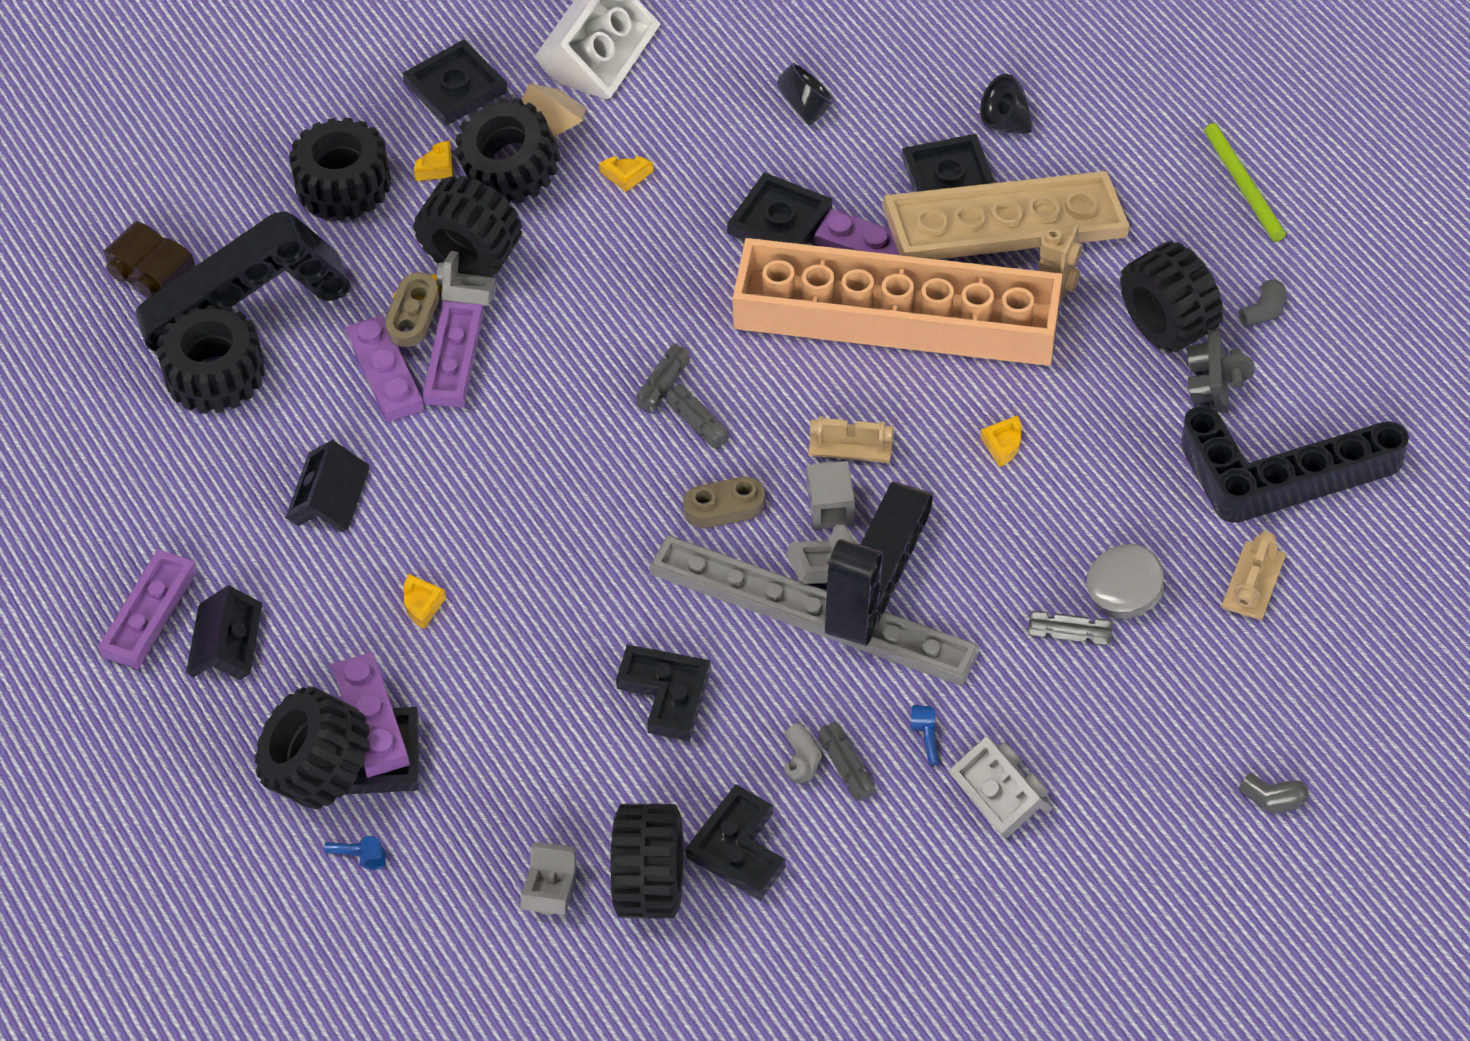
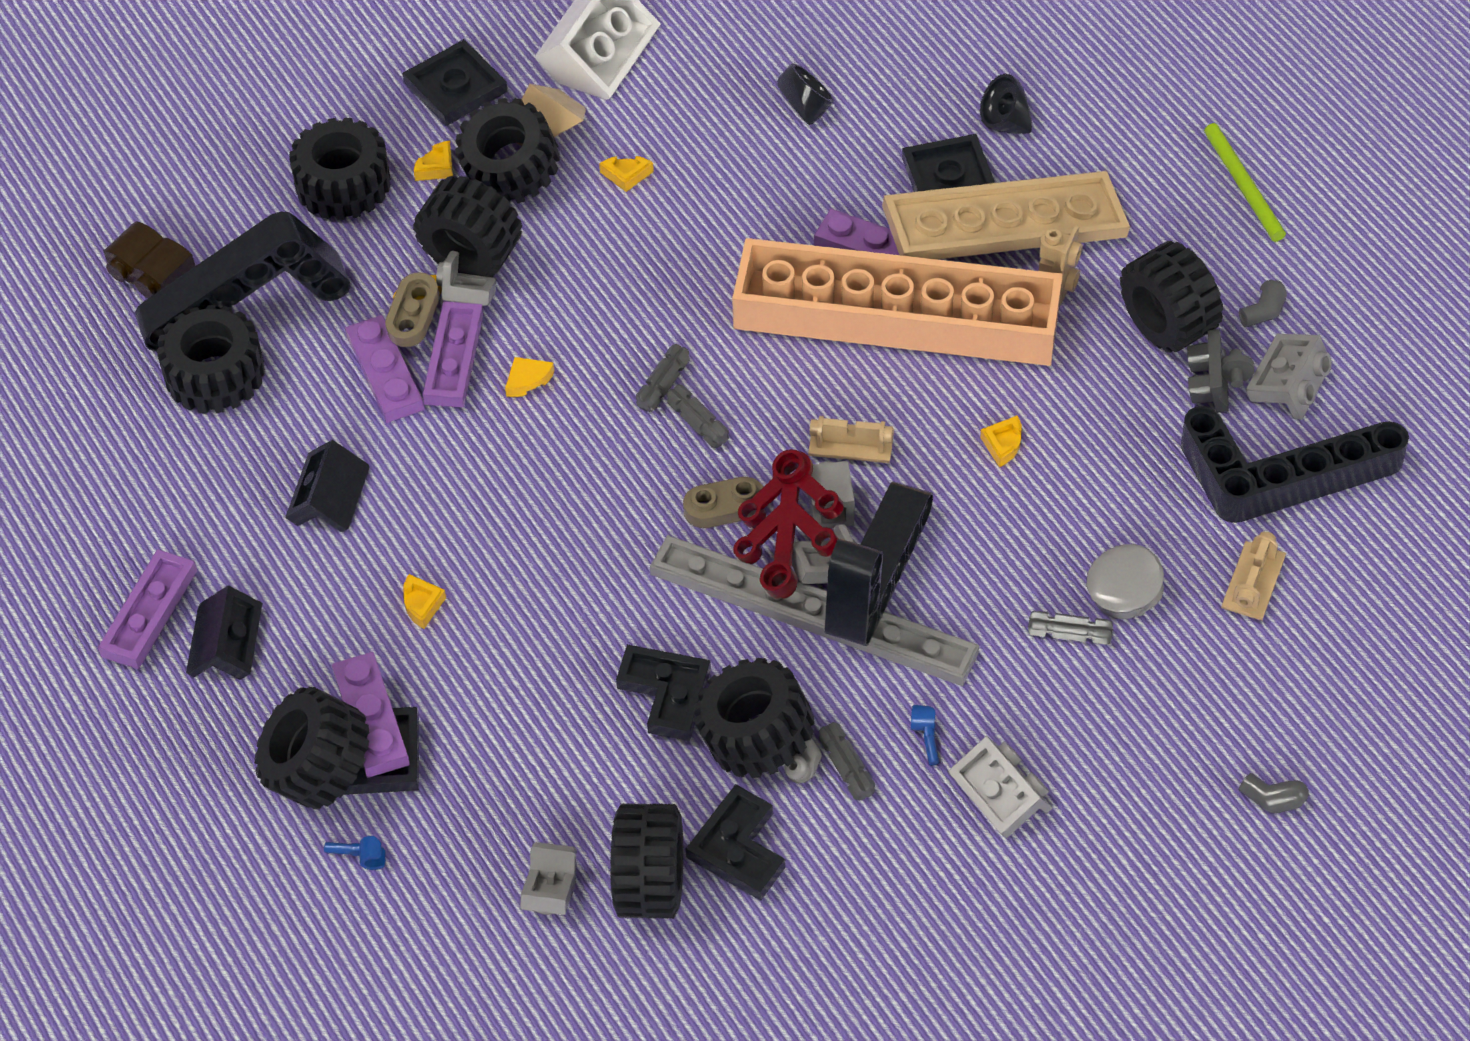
(527, 375): none -> yellow tile
(766, 740): none -> black tyre
(779, 212): black plate -> none
(785, 519): none -> dark red plant
(1291, 372): none -> light grey bracket

